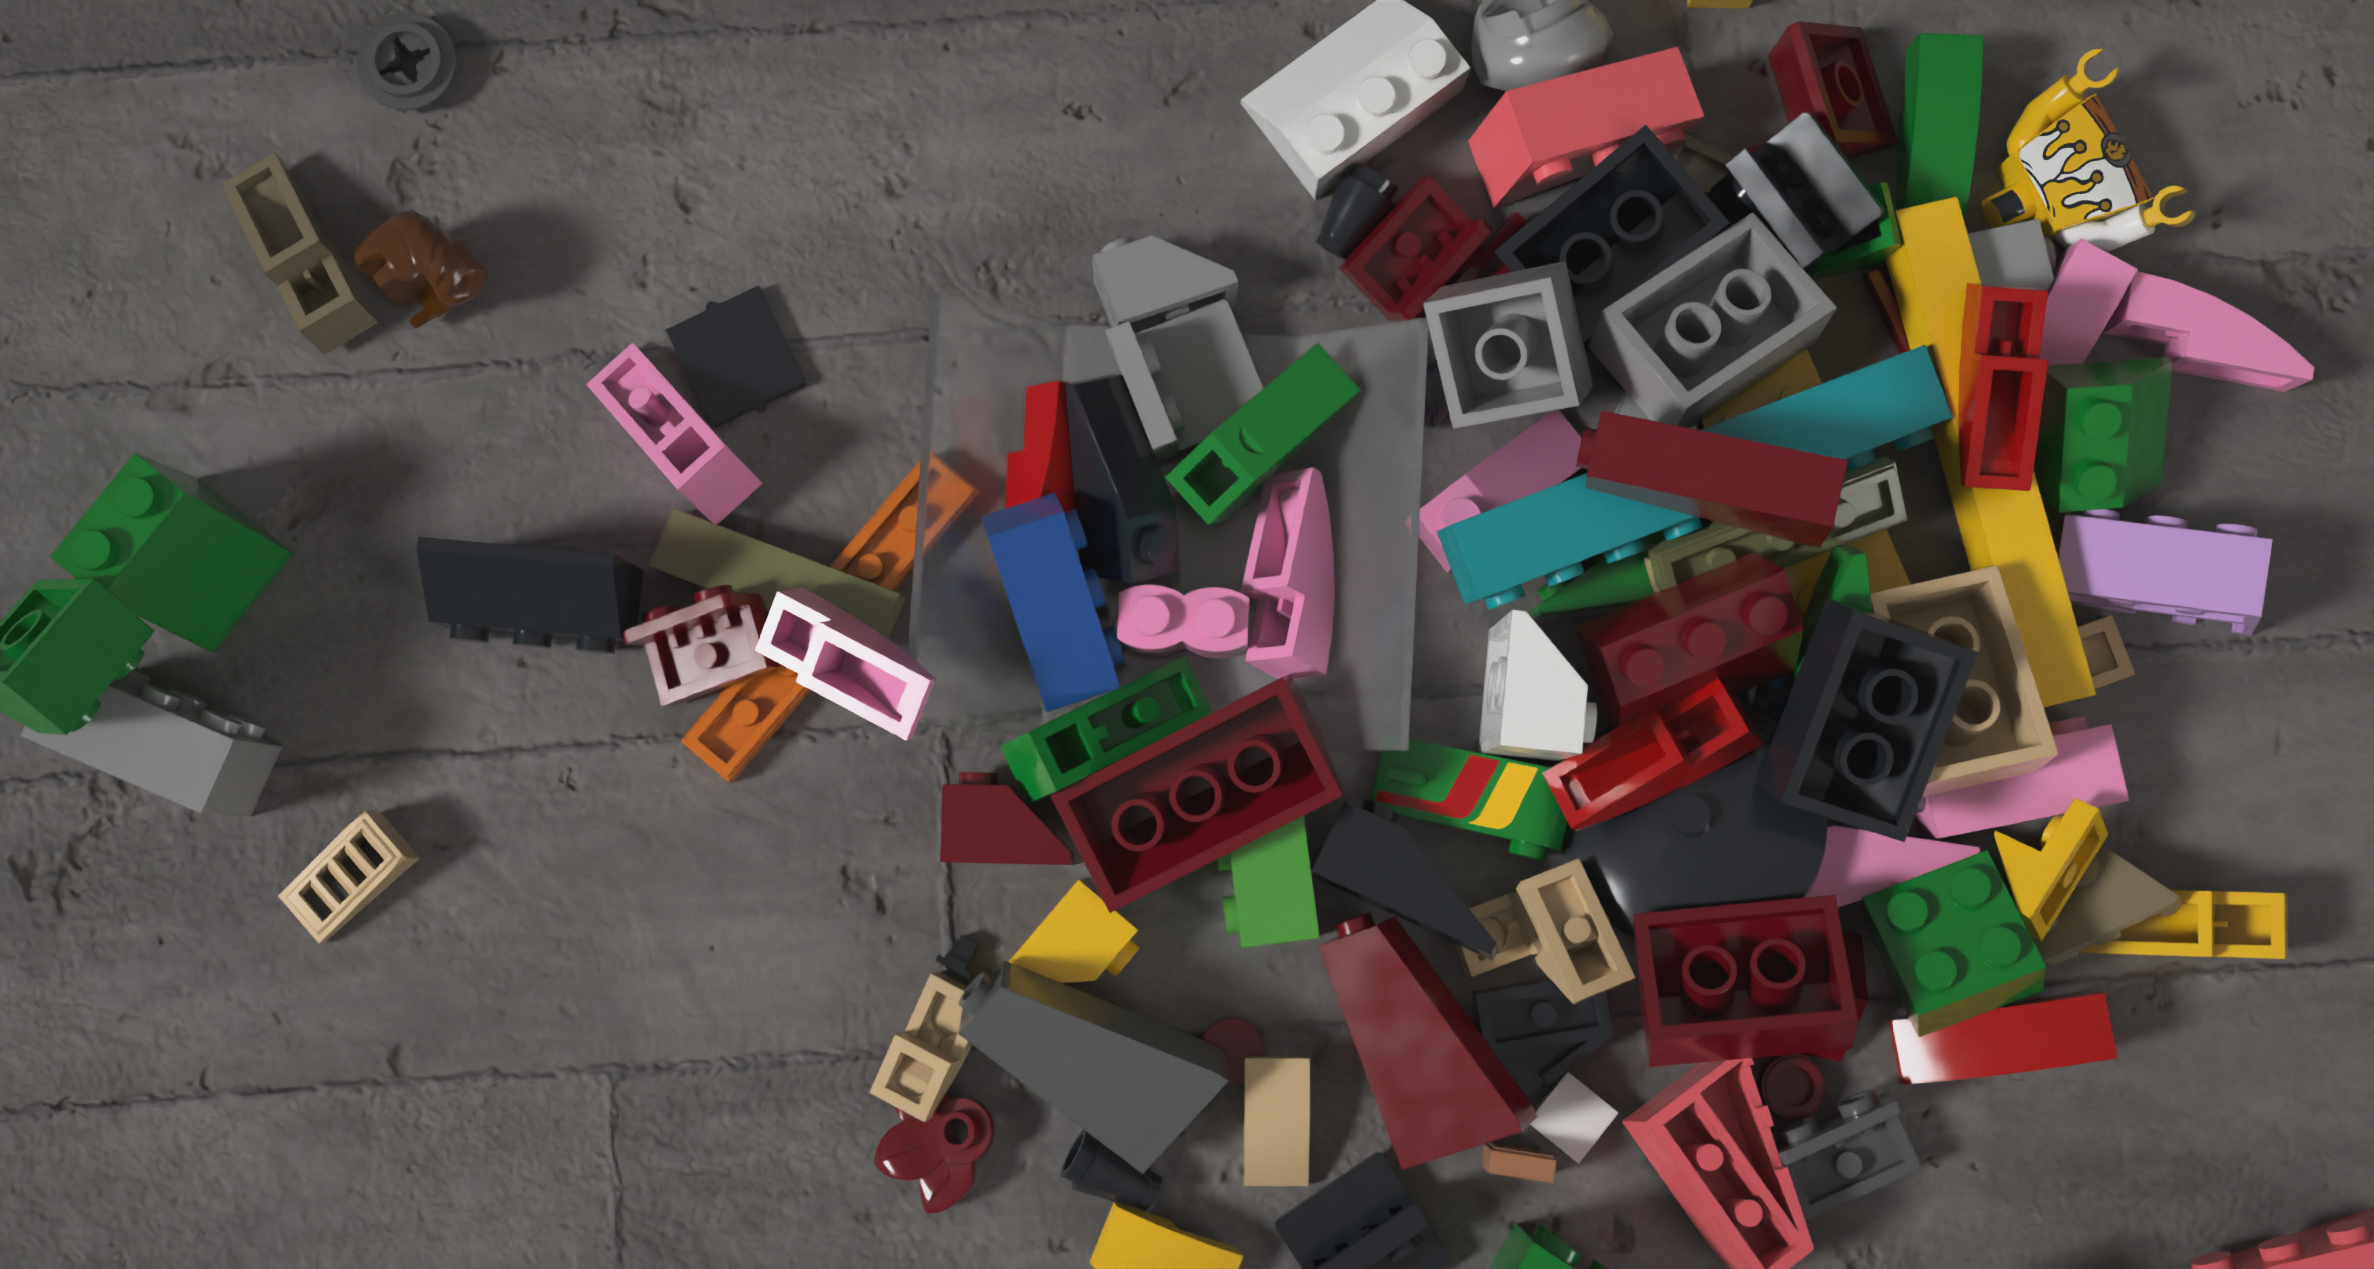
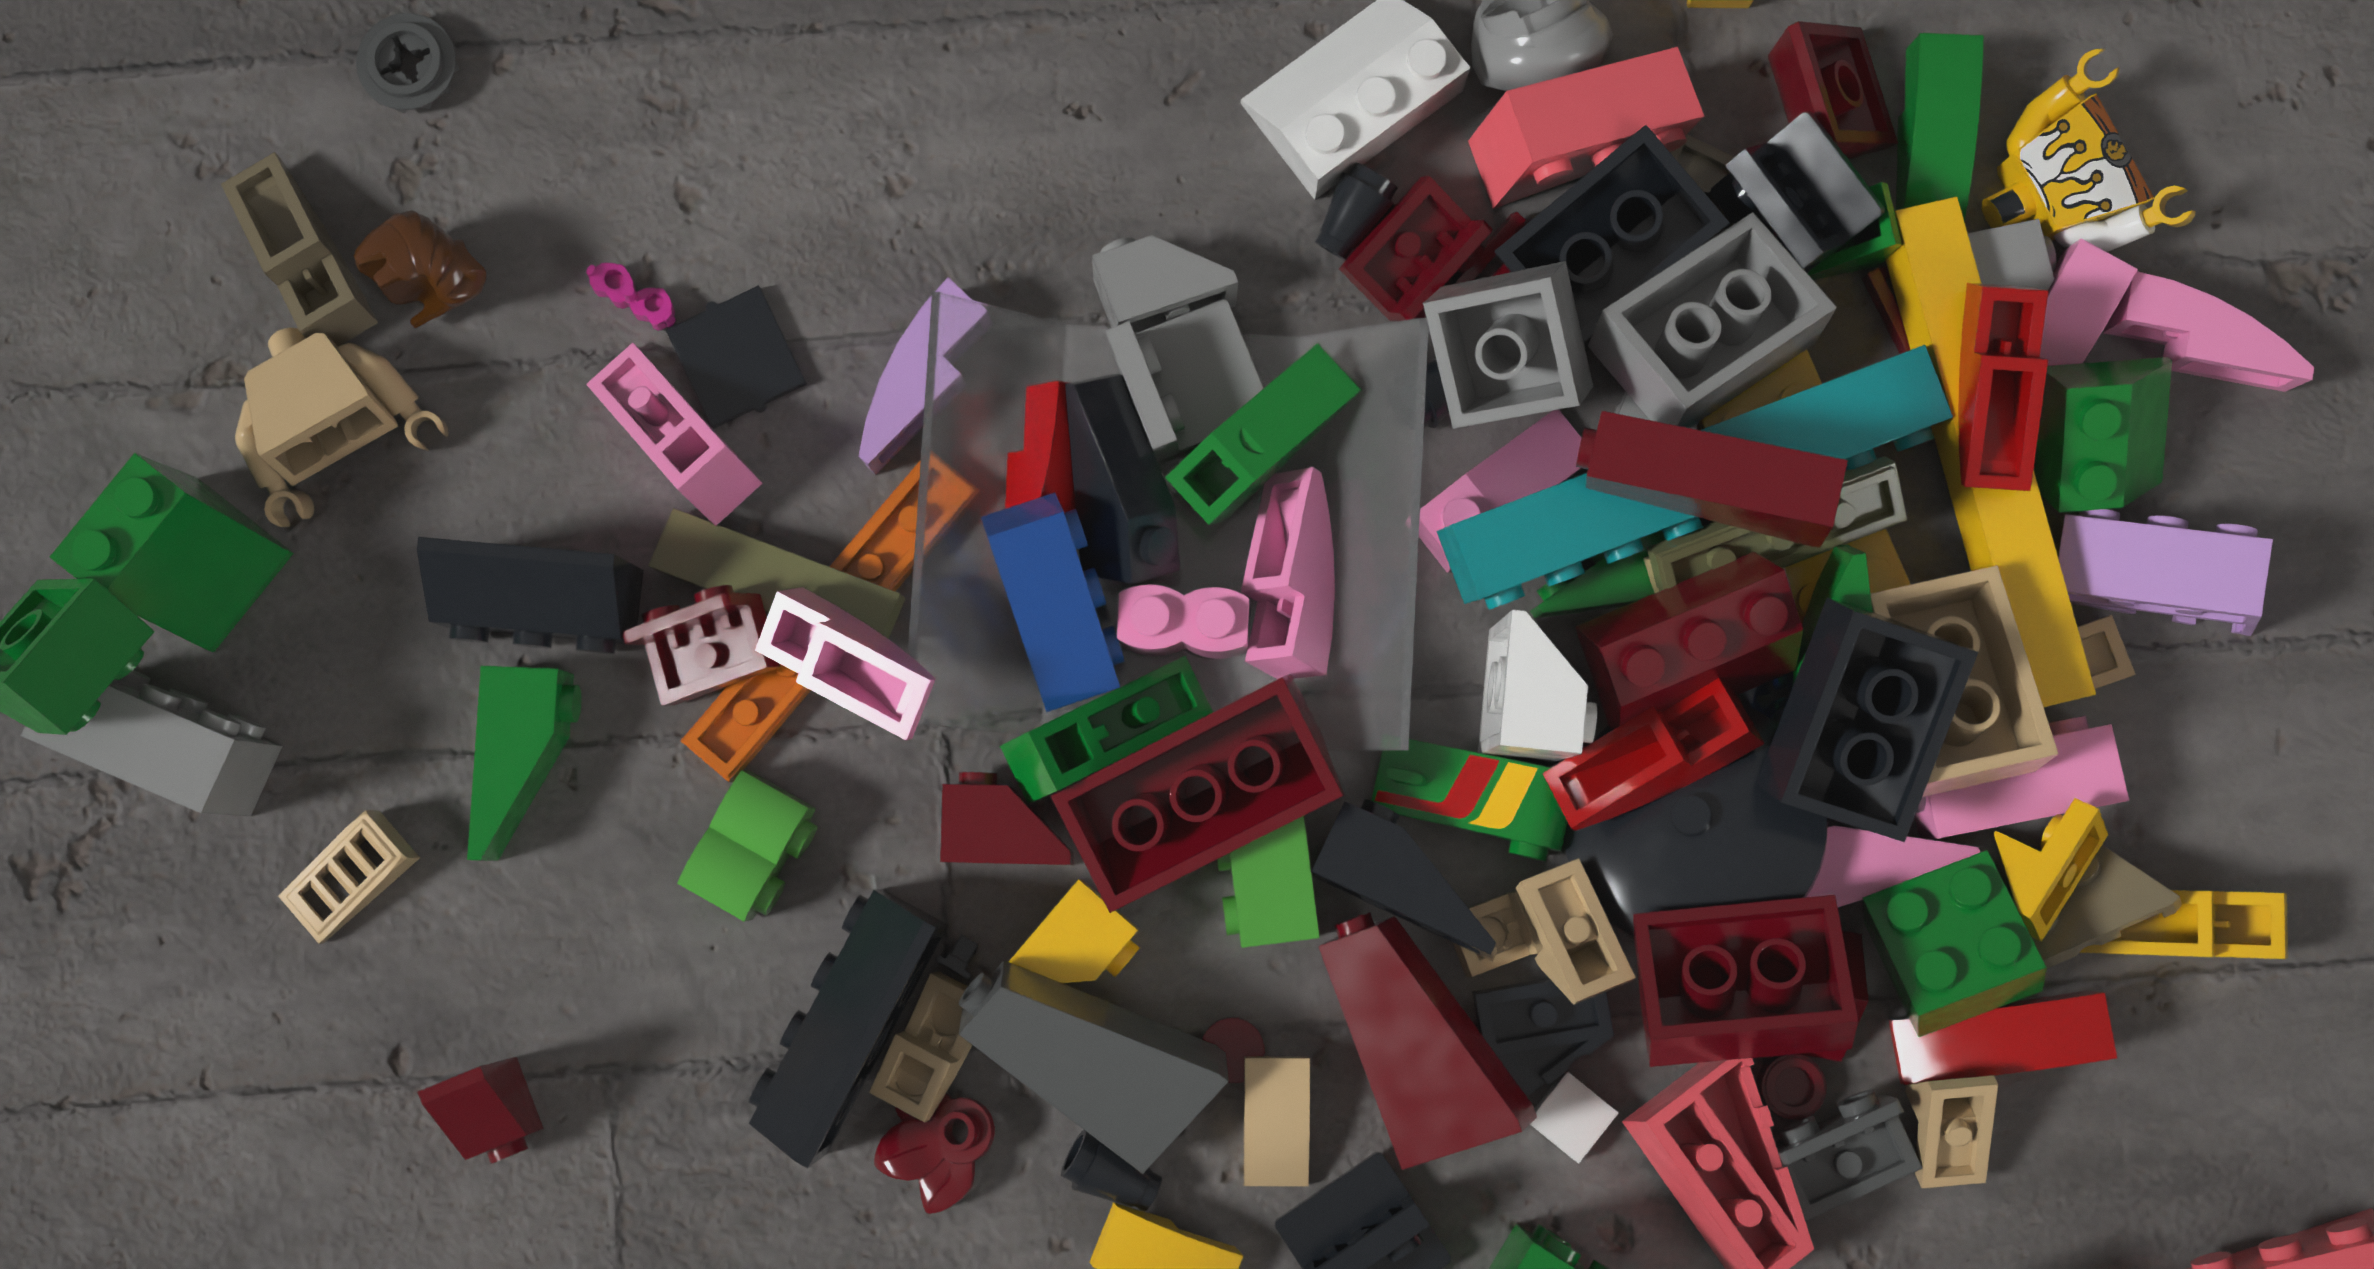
(316, 408): none -> tan torso
(485, 1110): none -> dark red slope
(519, 735): none -> green slope
(647, 305): none -> dark pink piece
(748, 846): none -> bright green brick
(846, 1026): none -> black slope
(900, 393): none -> lavender slope
(1518, 1161): nougat tile -> none
(1953, 1129): none -> tan slope

